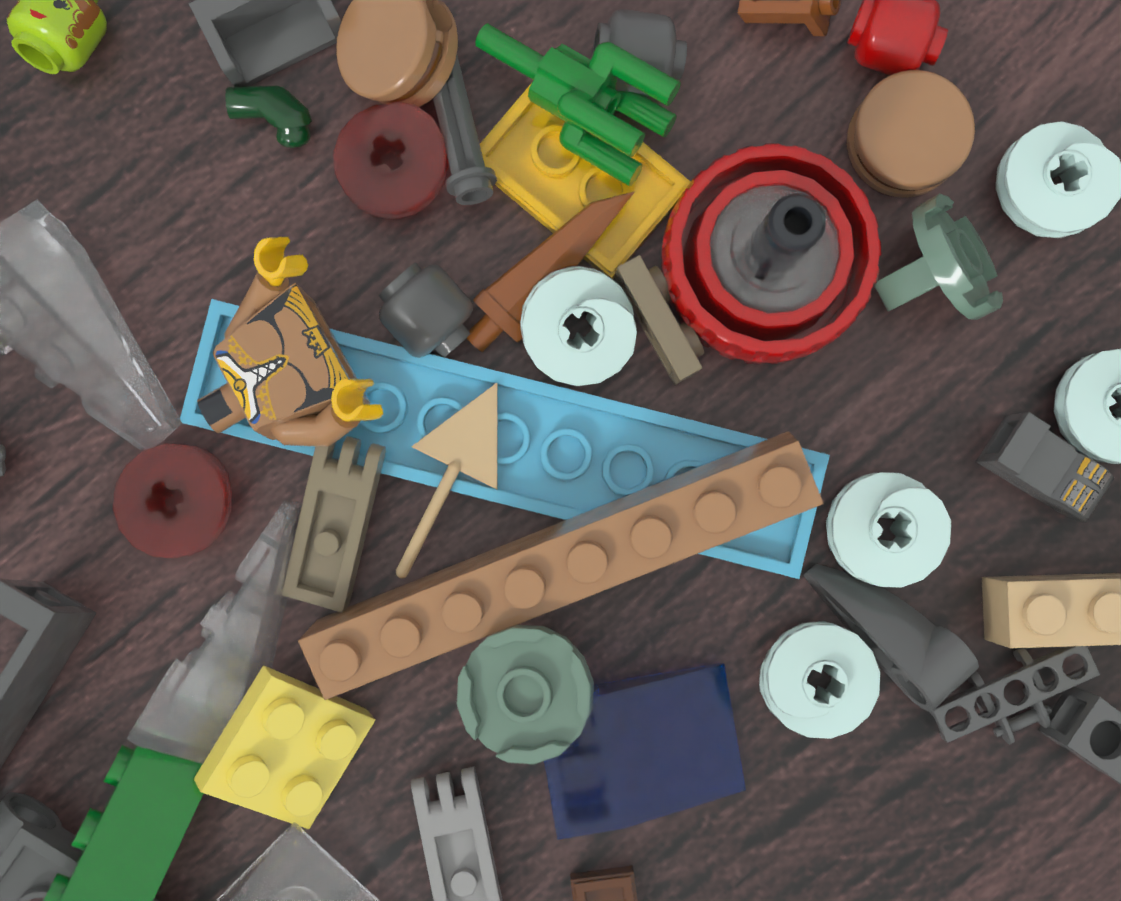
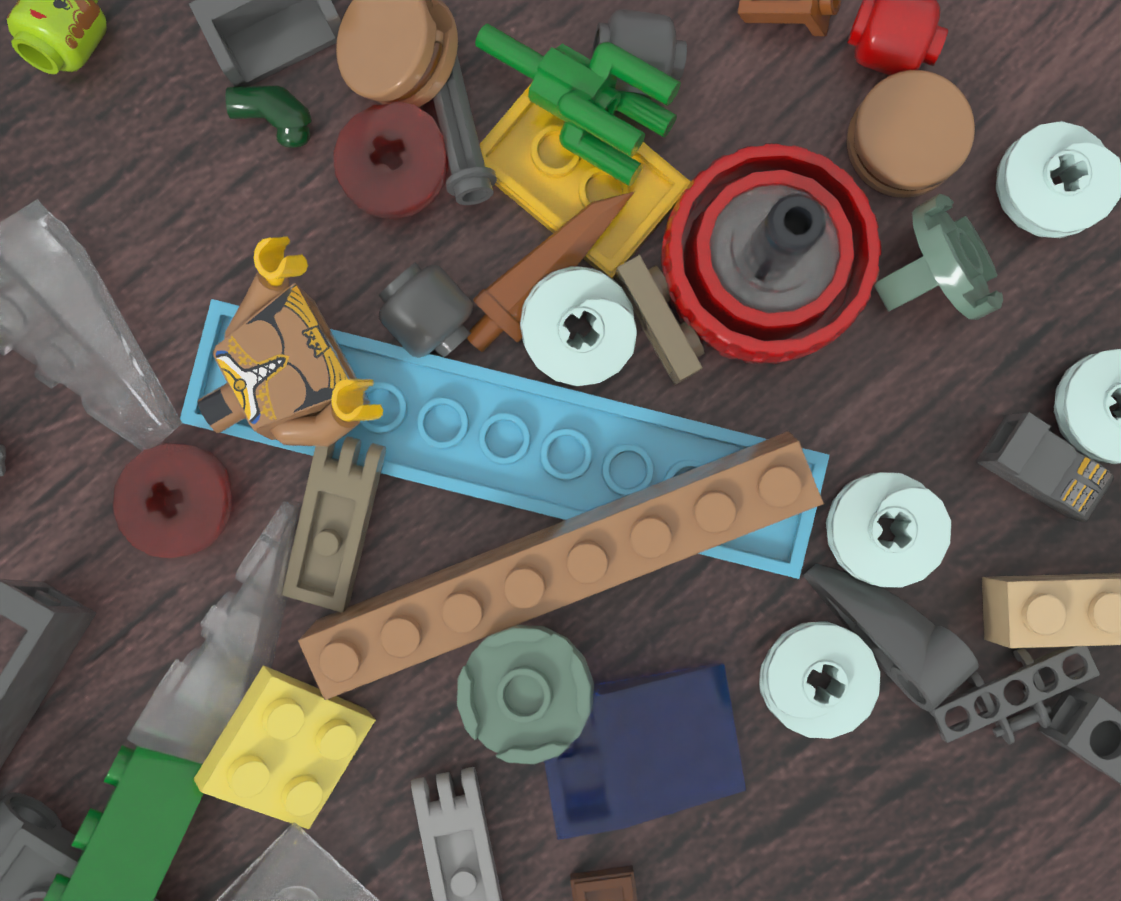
(465, 444): tan piece -> none

